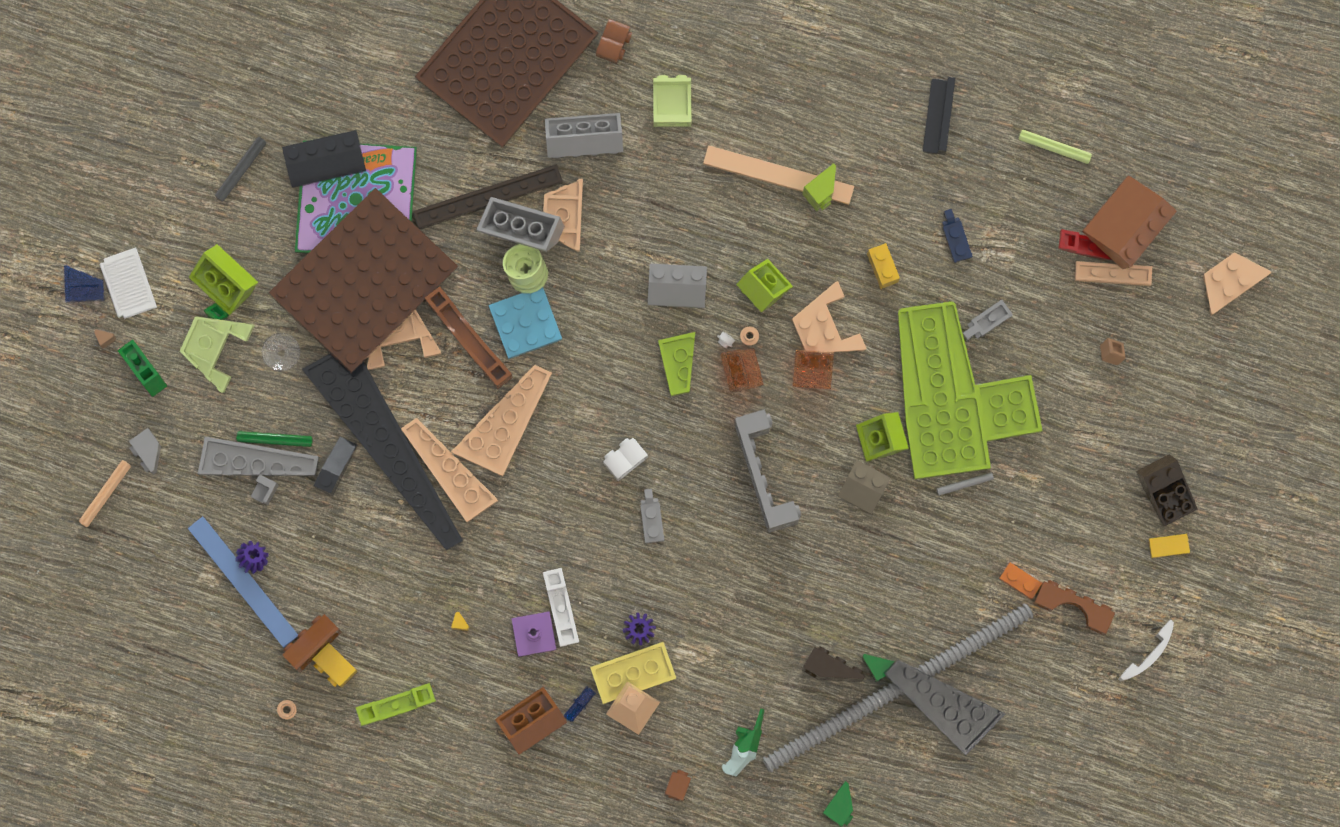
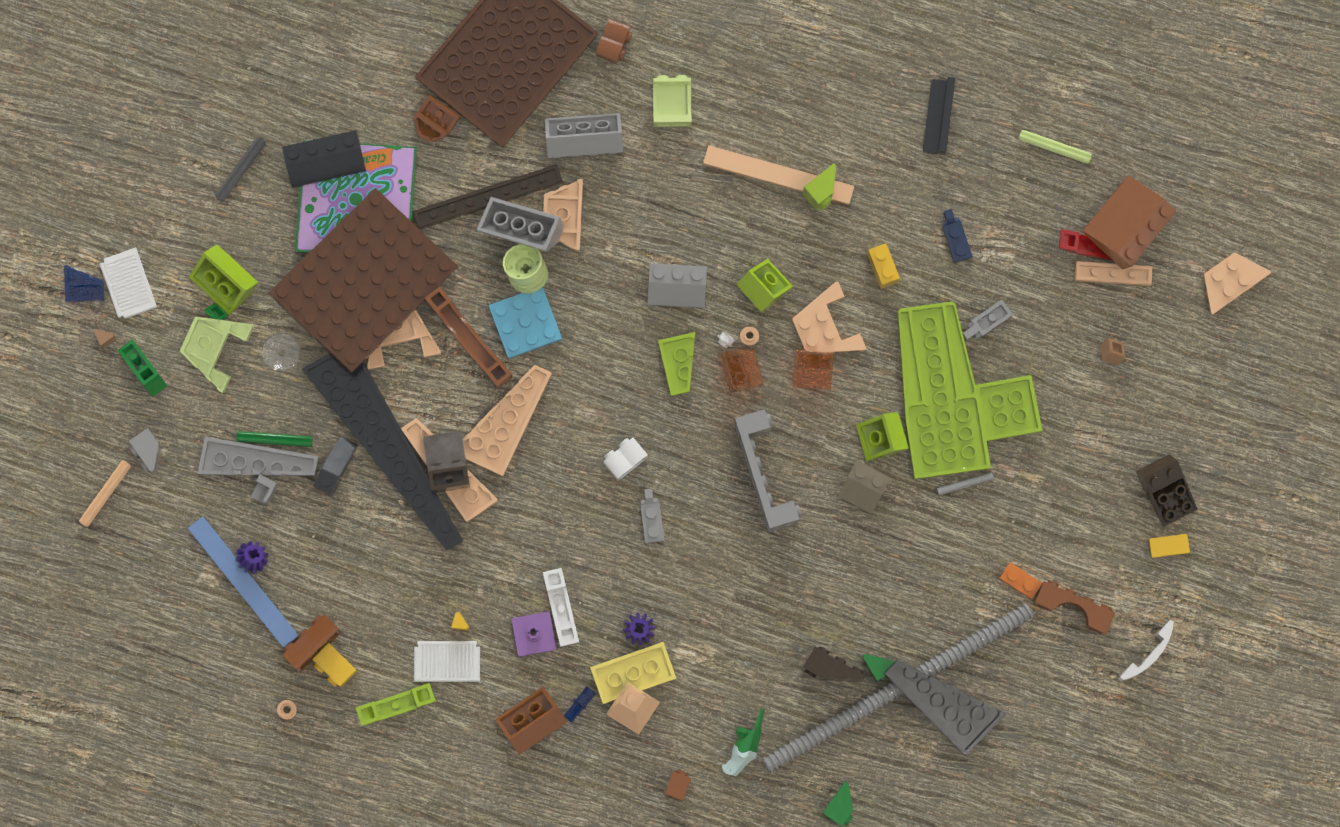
(434, 120): none -> dark orange slope
(446, 462): none -> slope
(447, 661): none -> white window

